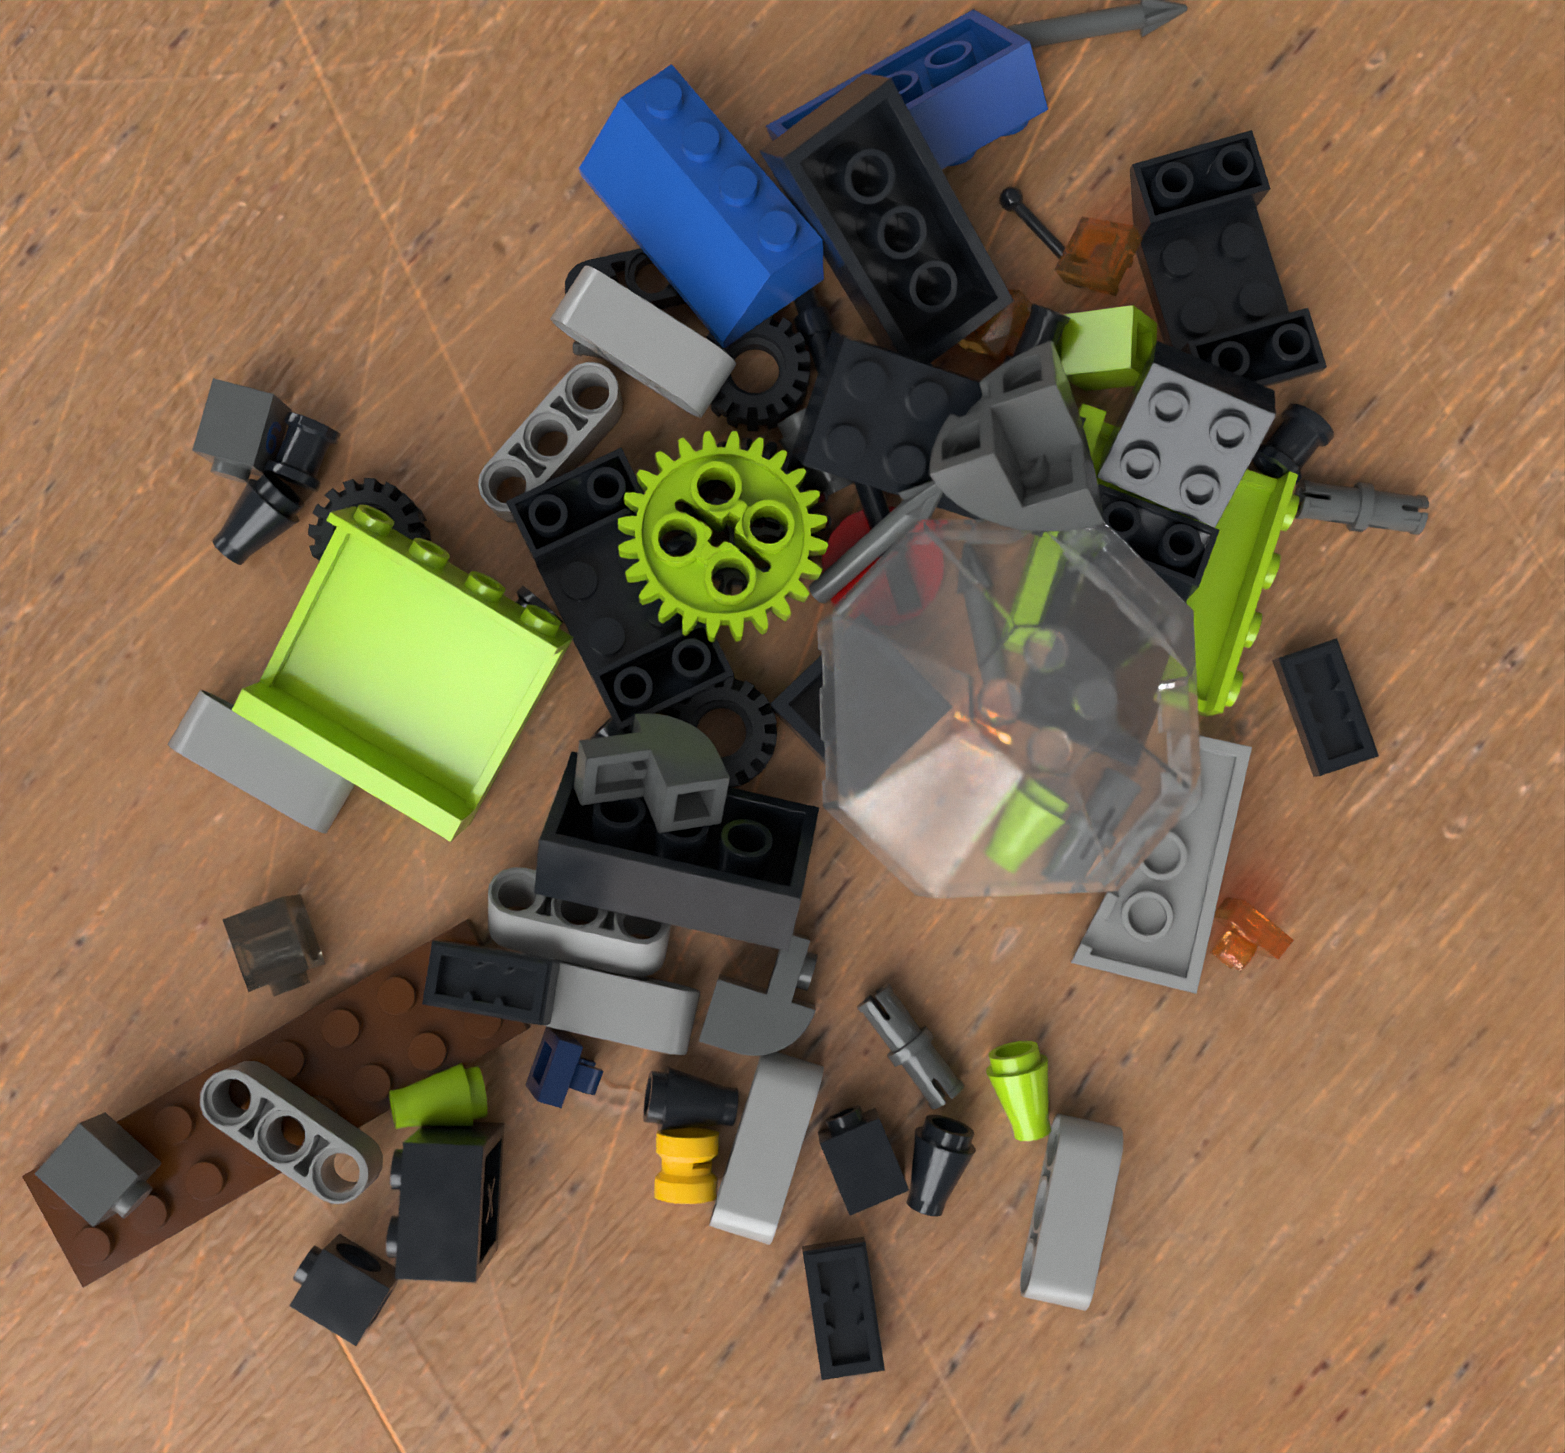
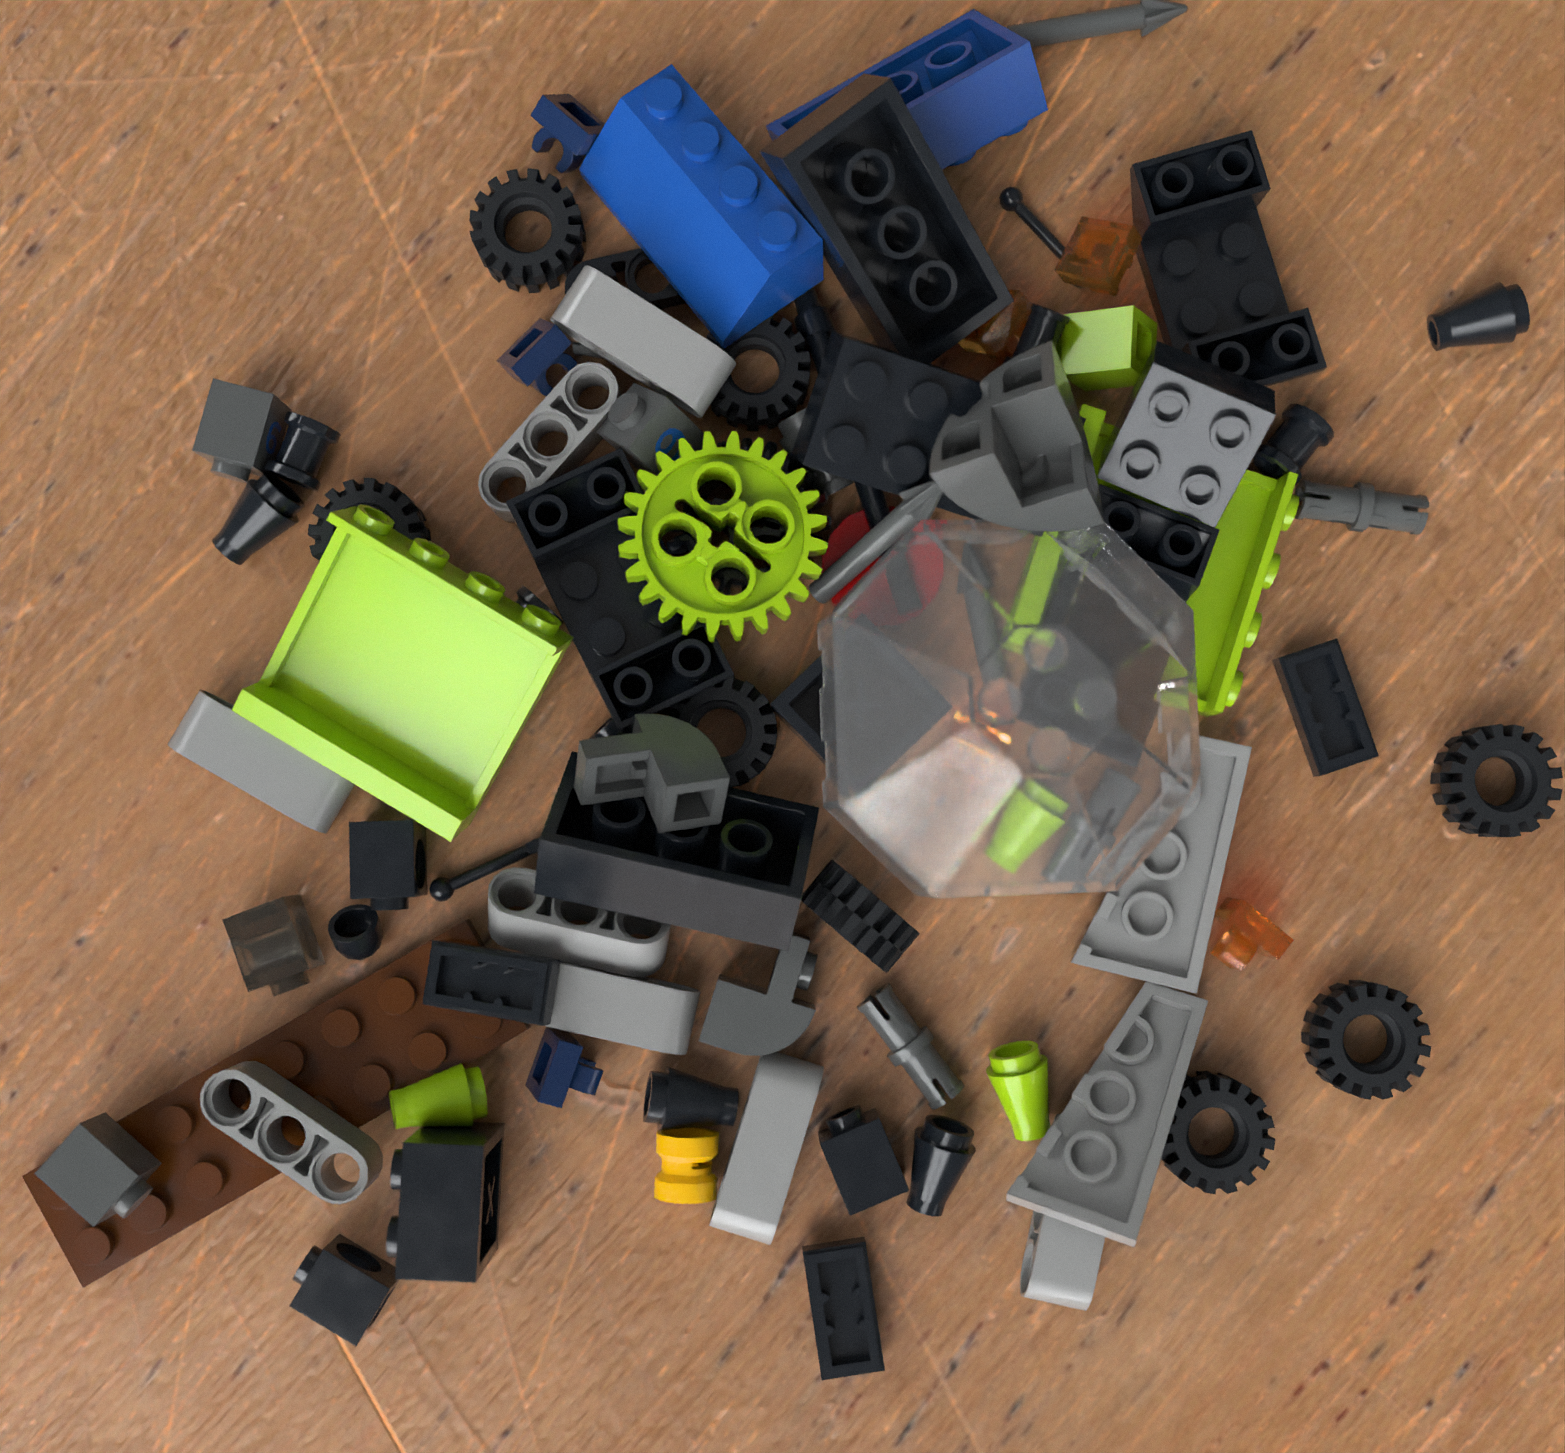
(356, 932): none -> black hinge
(387, 862): none -> black brick
(443, 888): none -> black hinge
(516, 197): none -> black tyre
(535, 352): none -> dark blue tile
(568, 122): none -> dark blue tile
(645, 424): none -> dark grey brick
(859, 916): none -> black tyre
(1111, 1136): none -> light grey wing
(1248, 1142): none -> black tyre
(1402, 1045): none -> black tyre
(1481, 319): none -> black cone
(1531, 774): none -> black tyre

